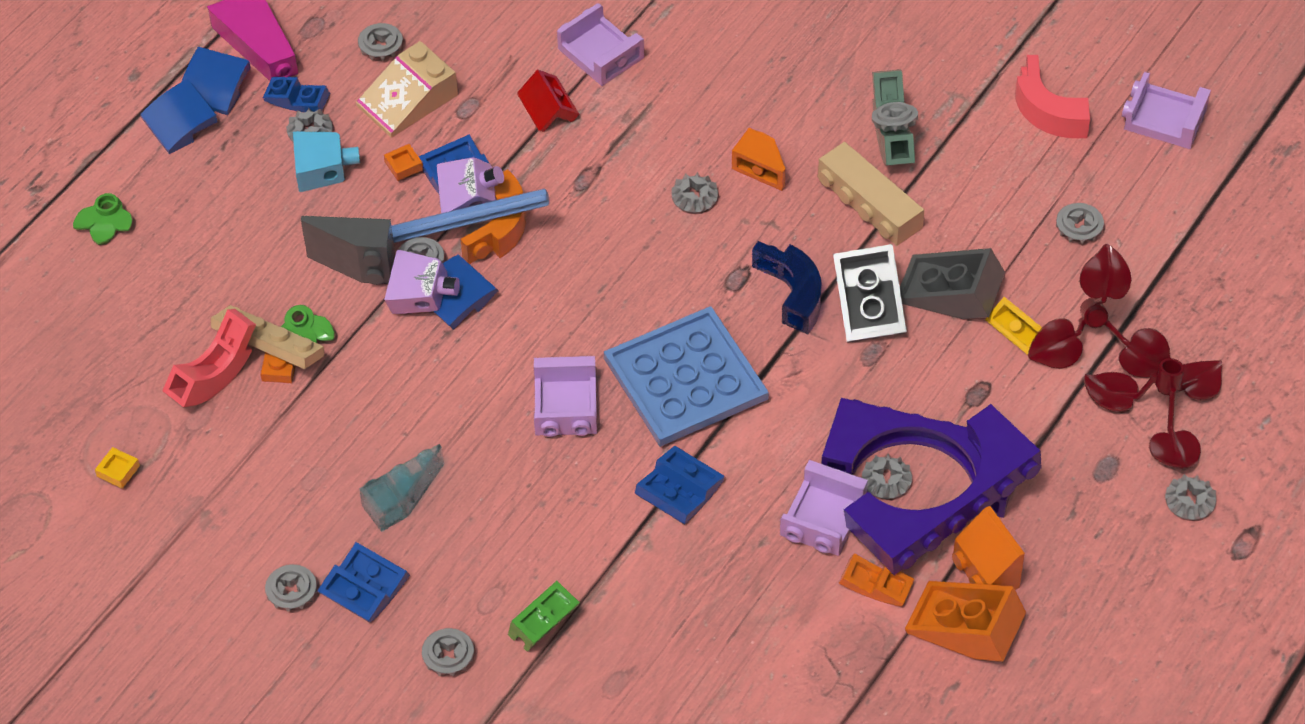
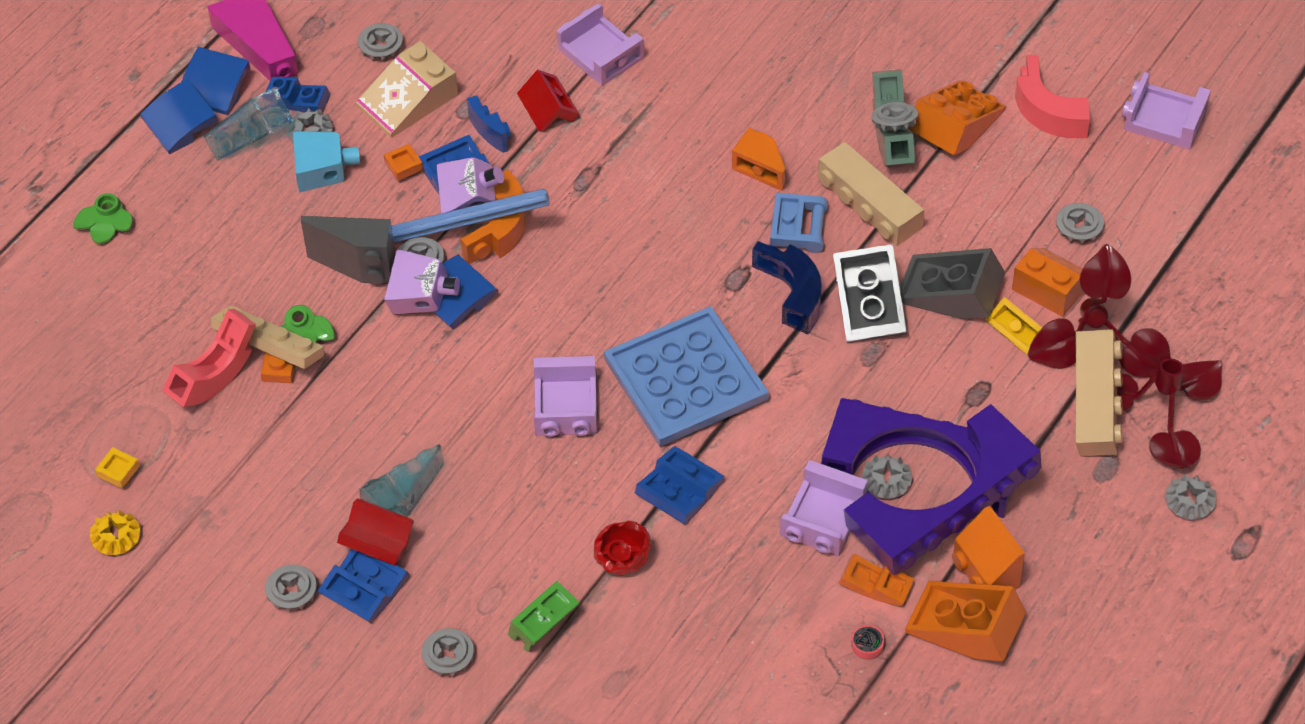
(105, 542): none -> yellow gear
(249, 123): none -> clear light blue slope
(376, 532): none -> red panel
(488, 124): none -> blue slope
(622, 547): none -> red hair
(688, 200): light grey gear -> none
(789, 218): none -> medium blue plate
(867, 642): none -> tile
(955, 116): none -> orange slope
(1047, 280): none -> orange slope
(1097, 393): none -> tan brick

